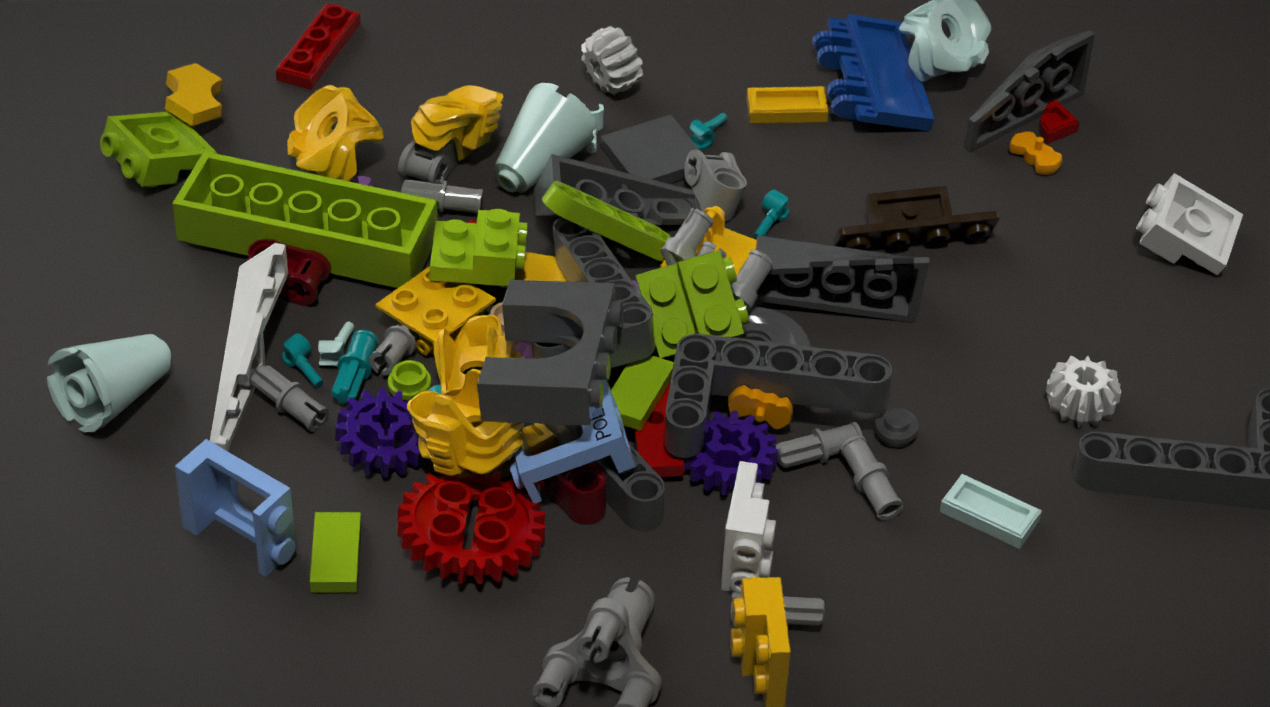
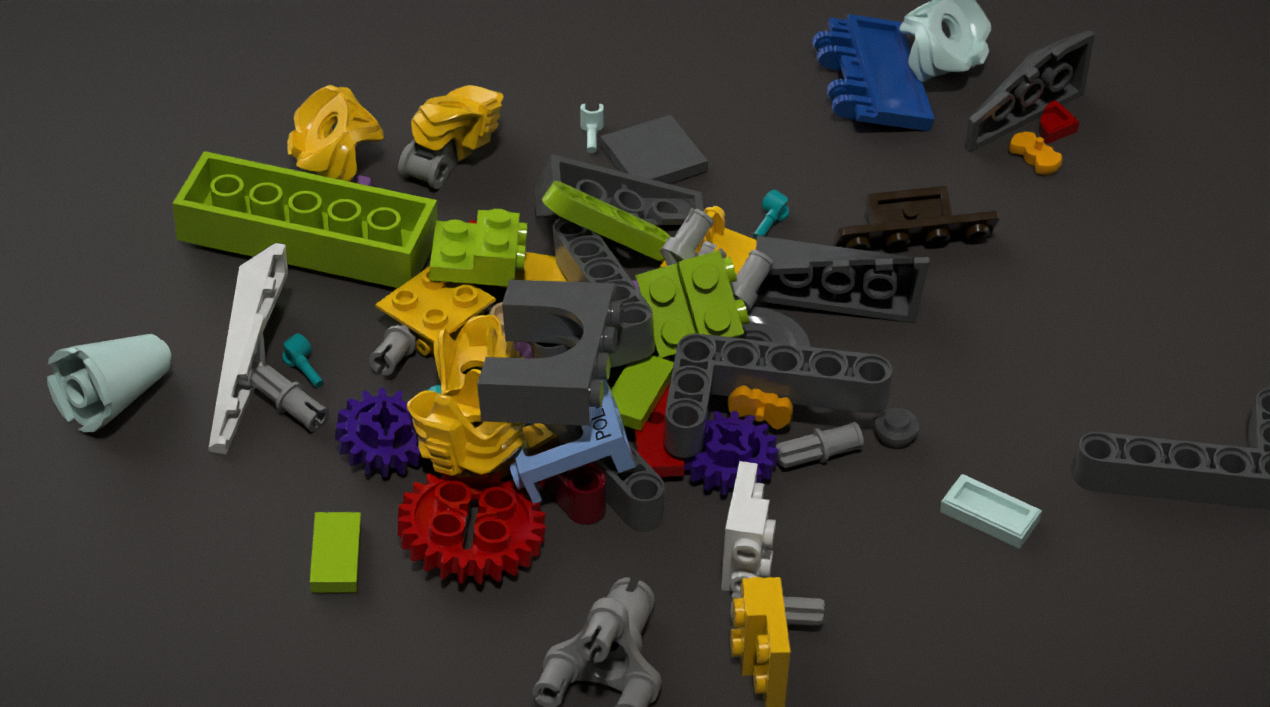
(152, 146): lime plate -> none
(193, 94): yellow tile -> none
(210, 493): light blue window -> none
(299, 274): dark red piece -> none
(318, 46): red tile -> none
(331, 350): light aqua hand -> none
(354, 366): teal axle -> none
(409, 378): lime plate -> none
(446, 195): light grey axle -> none
(542, 128): light aqua cone -> none
(612, 60): white gear -> none
(703, 132): teal hand -> none
(715, 180): light grey piece -> none
(787, 104): yellow tile -> none
(871, 477): light grey pin -> none
(1083, 391): white gear -> none
(1189, 224): white plate -> none

